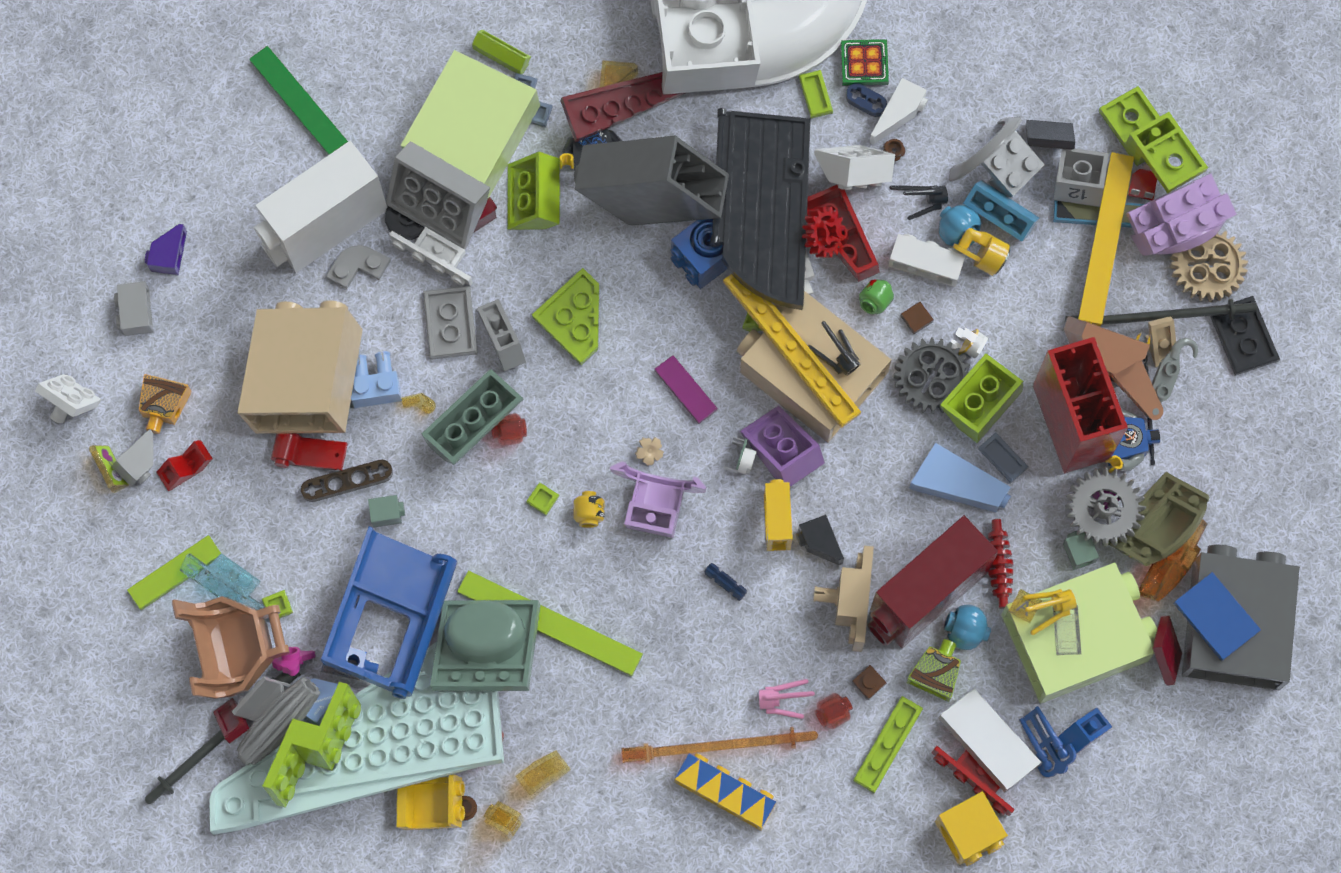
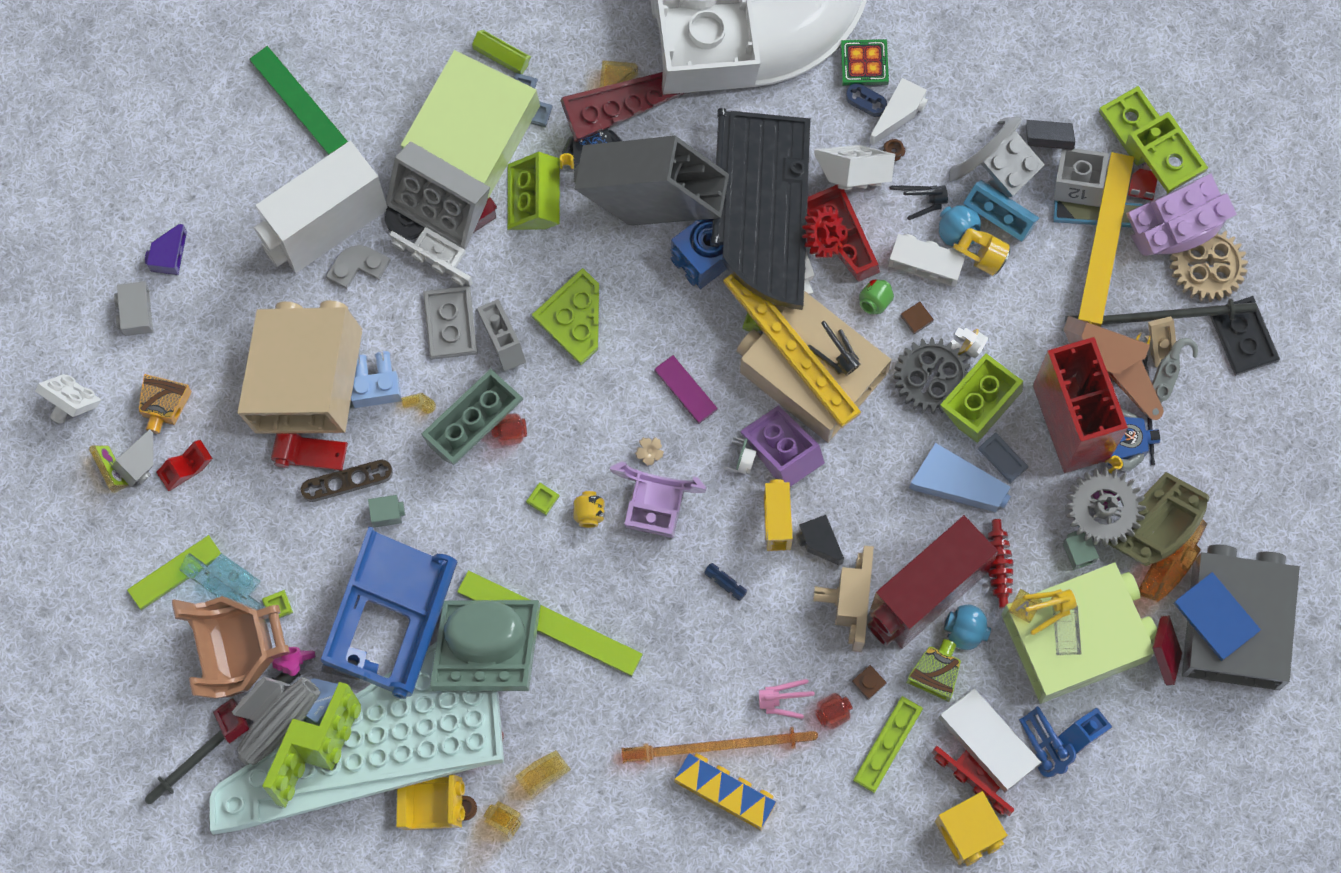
(815, 94): lime tile -> none

